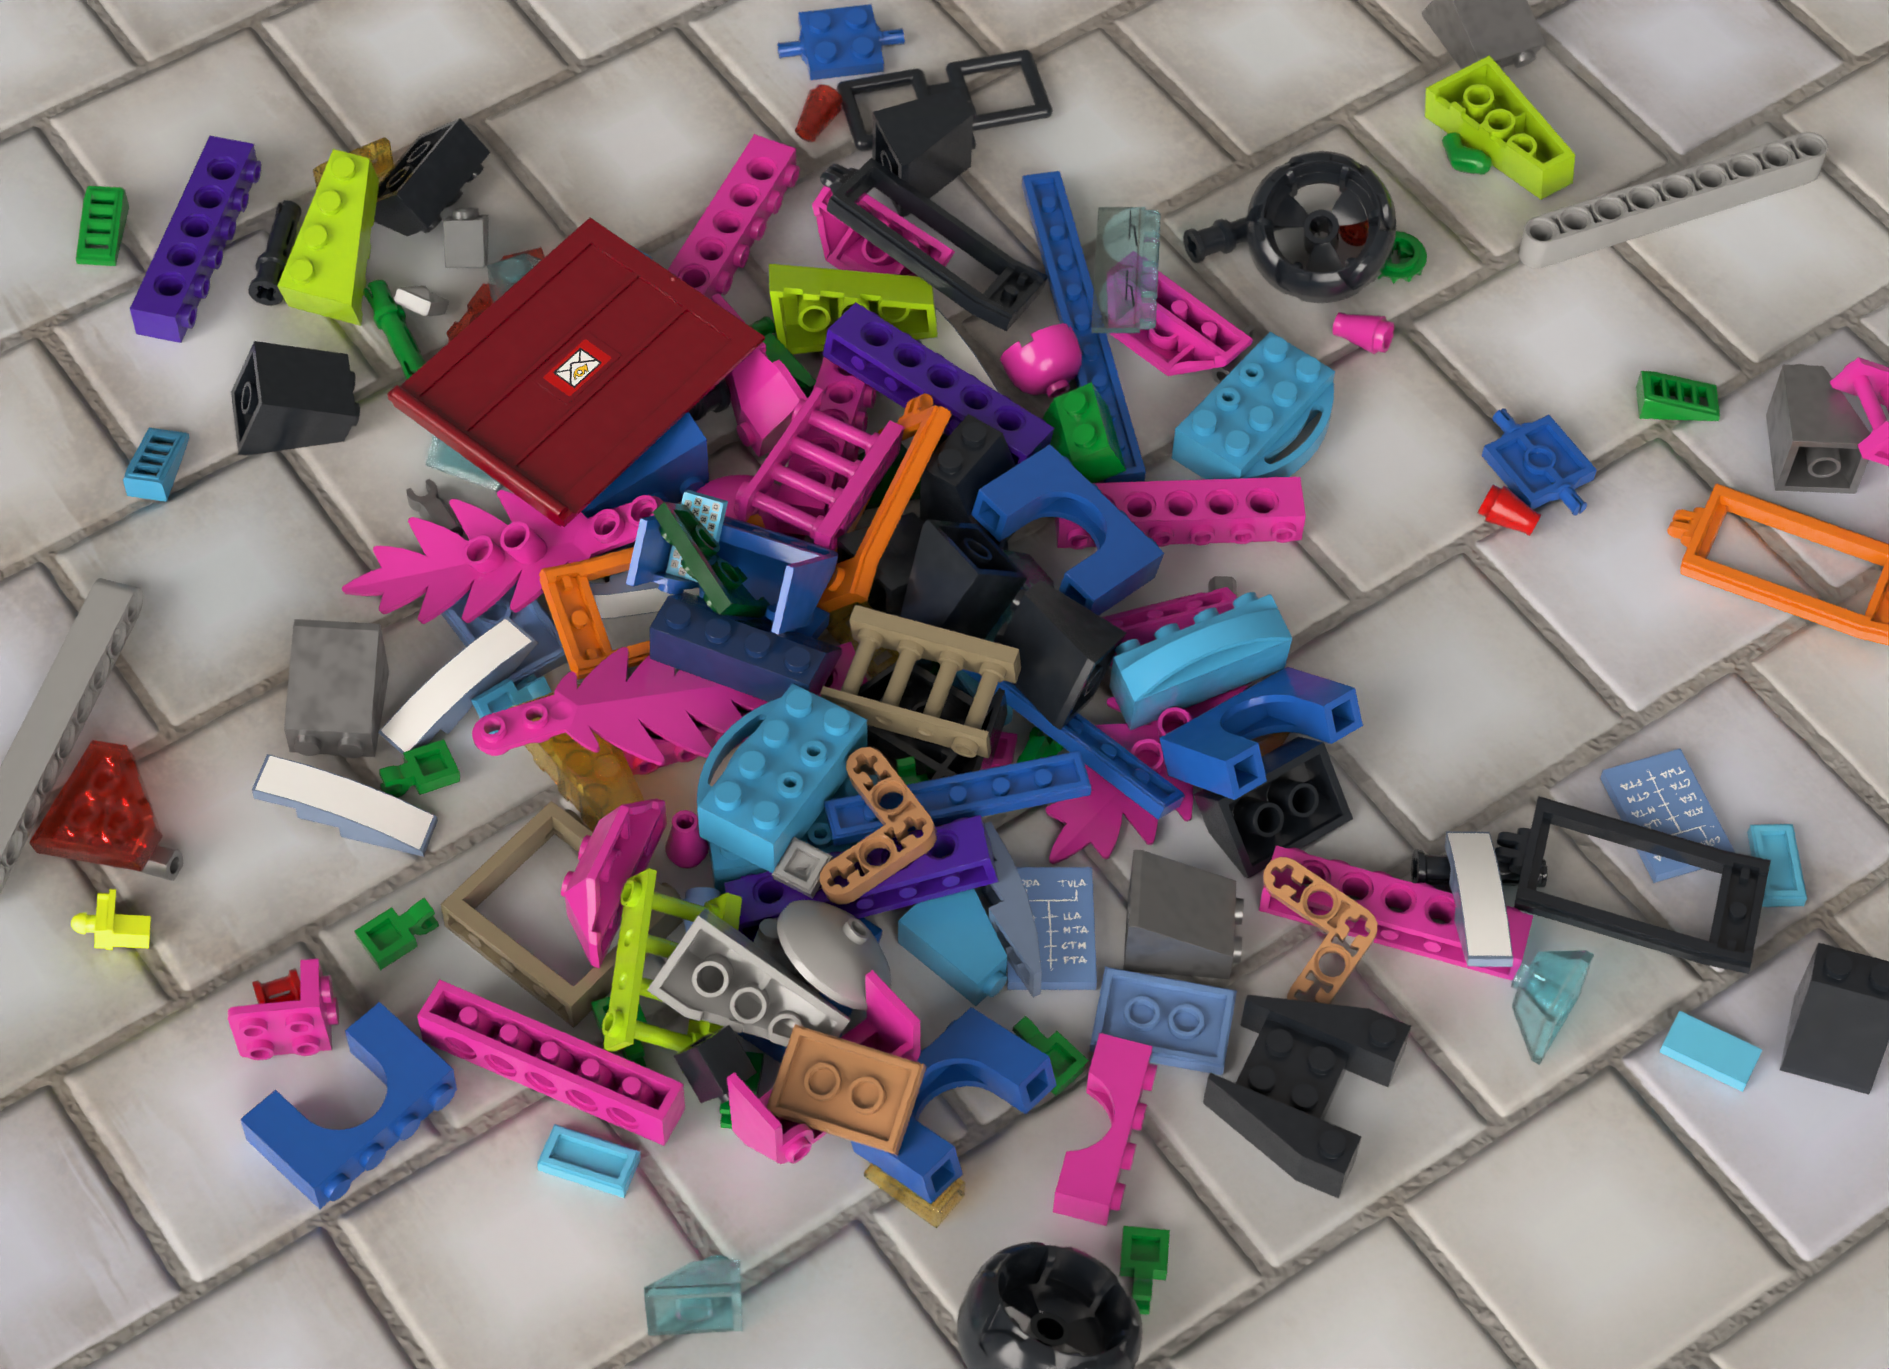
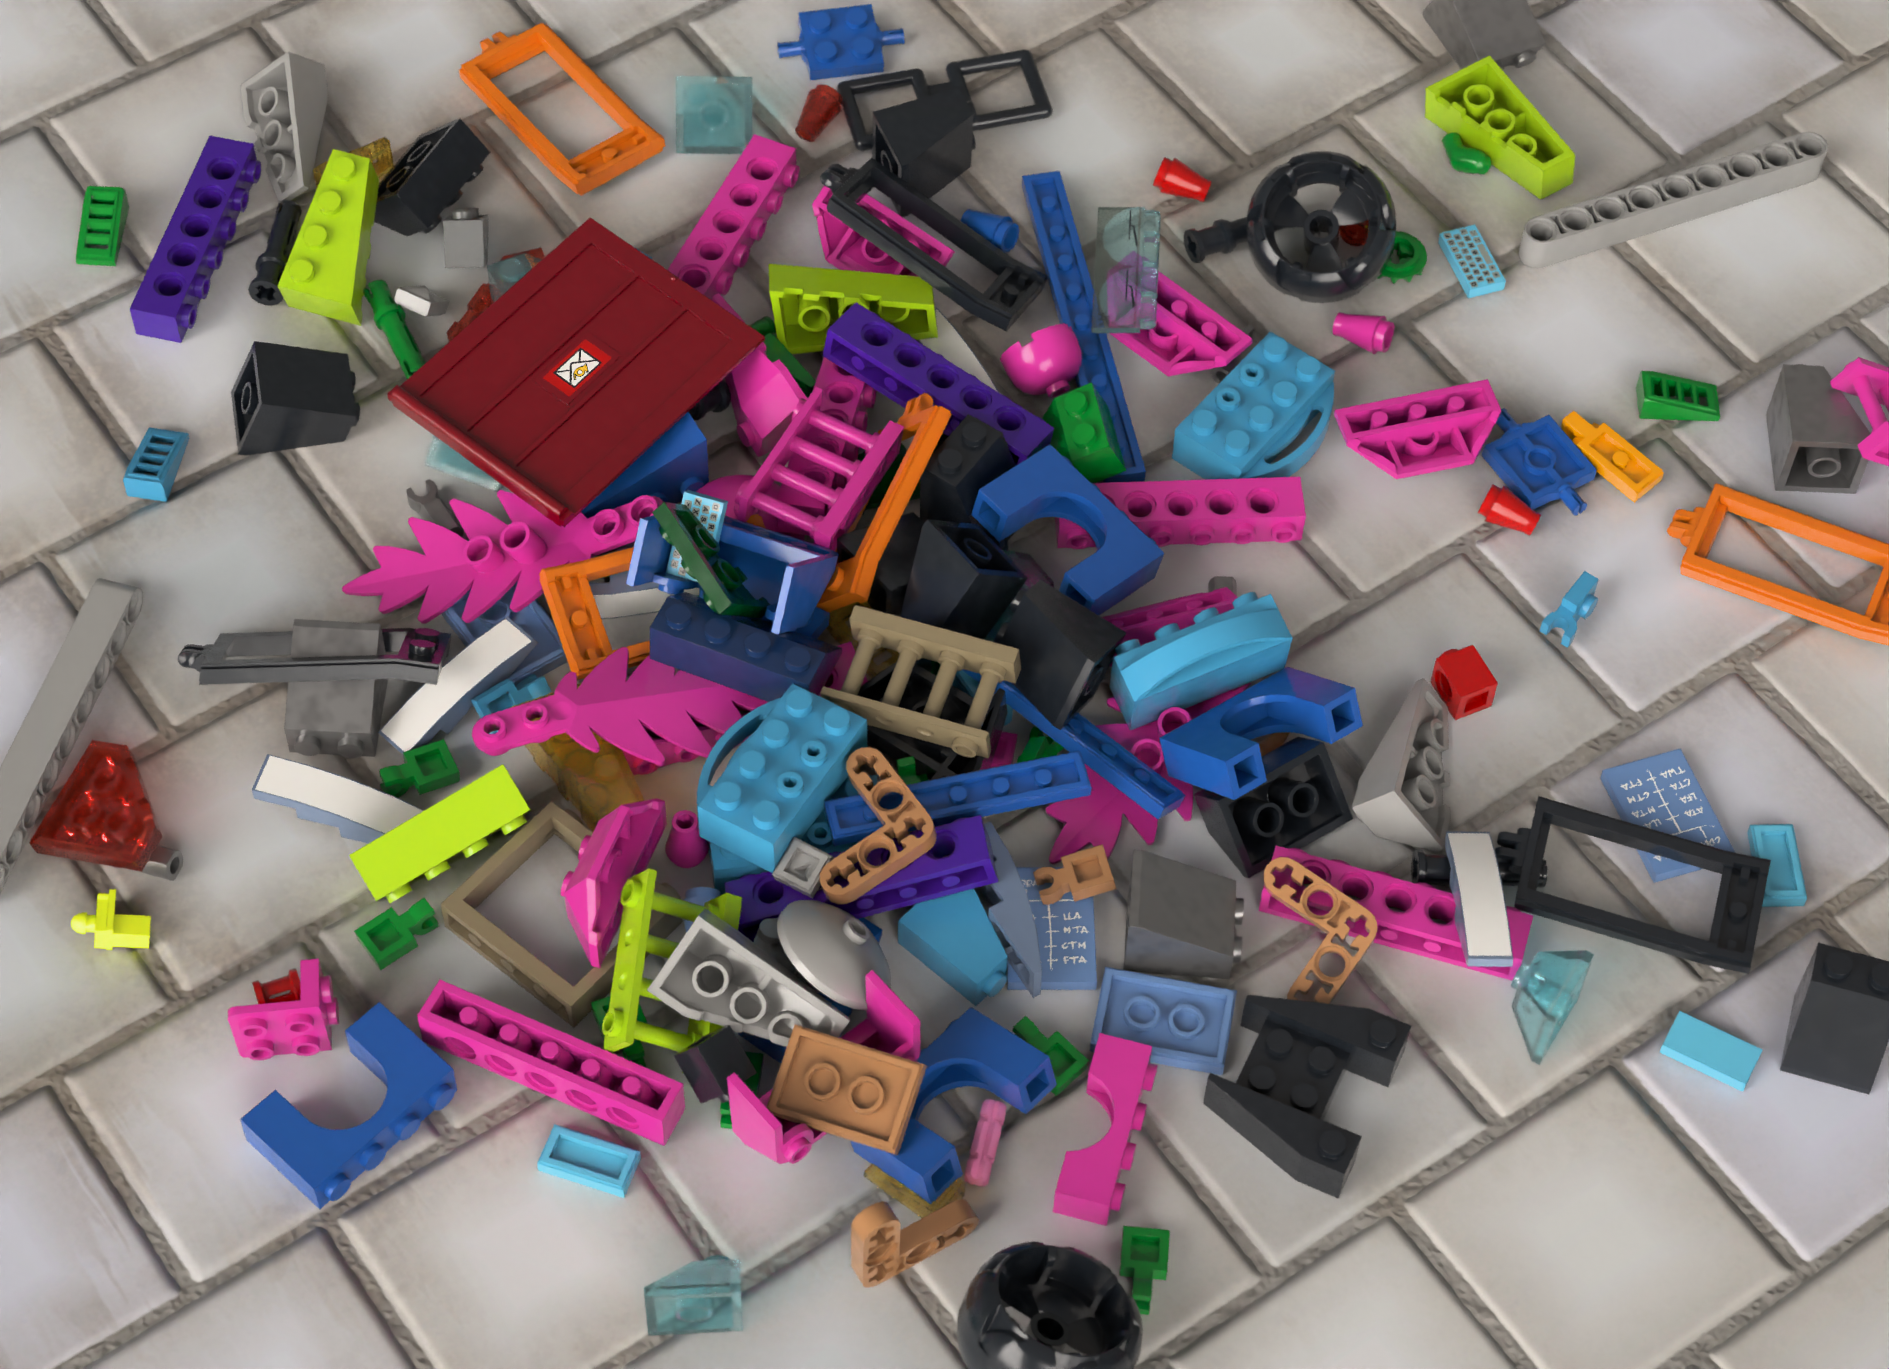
(287, 112): none -> light grey wedge
(419, 659): none -> black animal
(440, 833): none -> lime wedge
(591, 167): none -> orange animal
(713, 114): none -> clear light blue slope
(884, 1250): none -> medium nougat beam
(985, 1142): none -> bright pink axle
(995, 228): none -> blue cone
(1083, 875): none -> medium nougat plate
(1180, 180): none -> red cone
(1406, 778): none -> light grey wedge
(1422, 429): none -> dark pink wedge
(1463, 681): none -> red brick
(1471, 261): none -> tile
(1575, 604): none -> dark azure plate
(1613, 456): none -> light orange hinge

